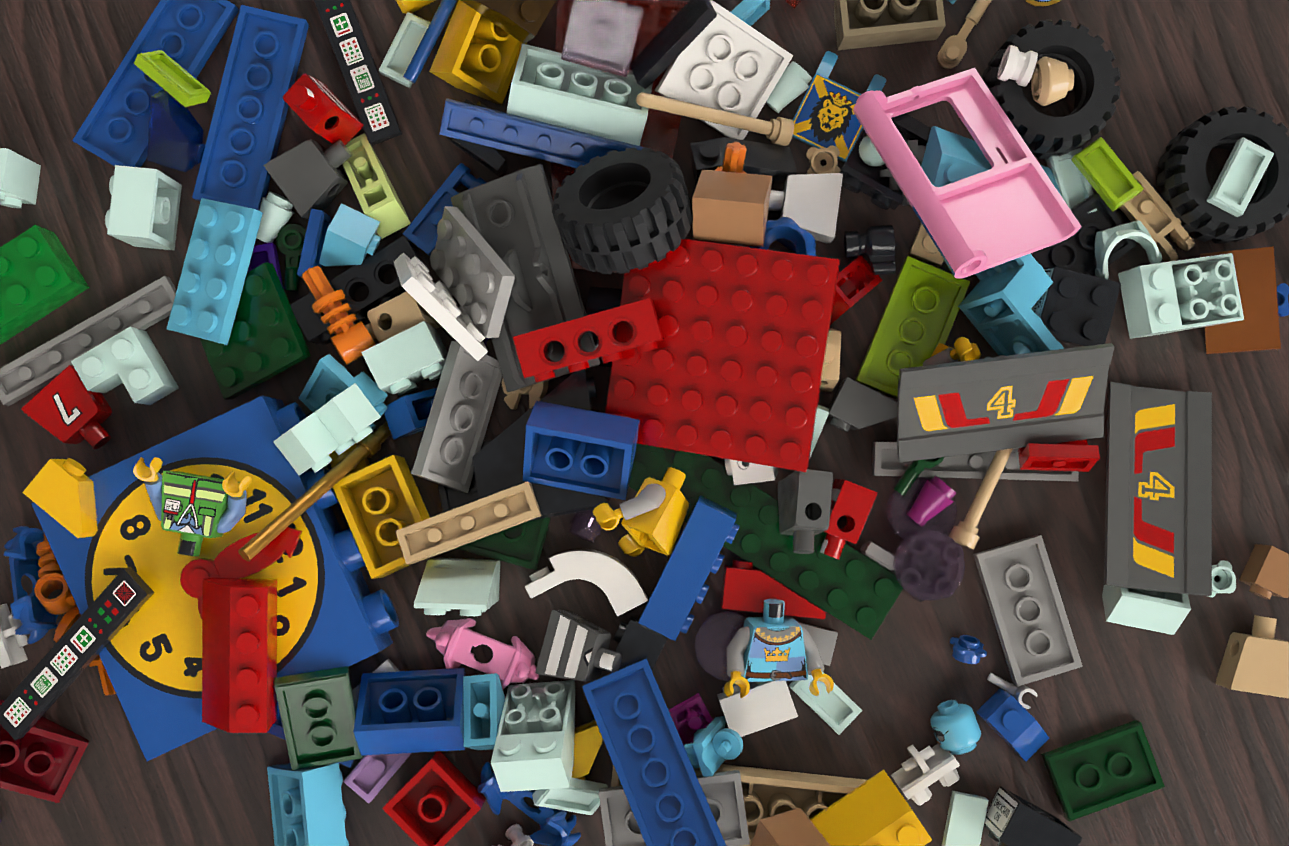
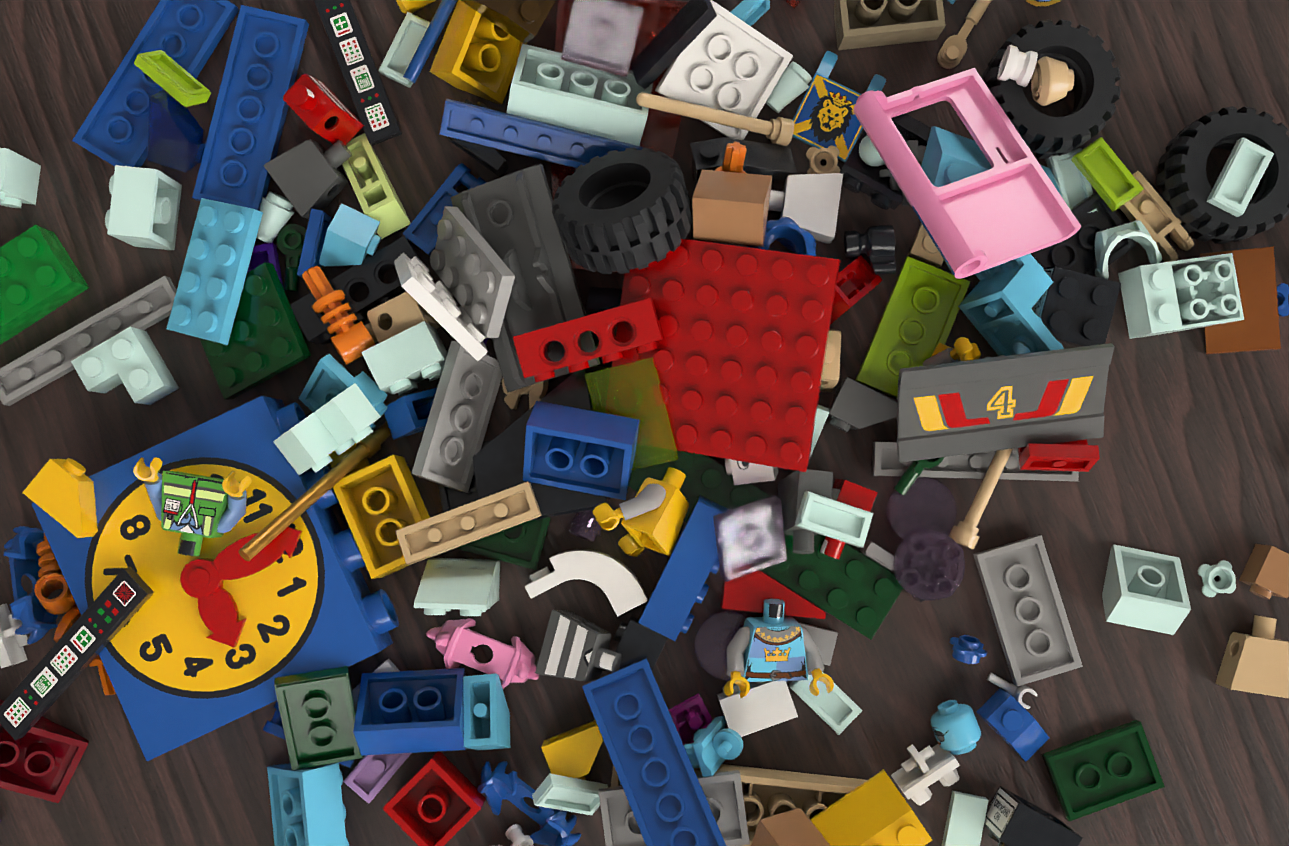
(70, 410): red torso -> none
(239, 654): red slope -> none
(536, 737): light aqua slope -> none
(635, 393): none -> clear neon green tile
(750, 538): none -> clear purple tile
(833, 519): none -> light aqua tile
(931, 500): magenta cone -> none
(1158, 490): dark grey hinge -> none

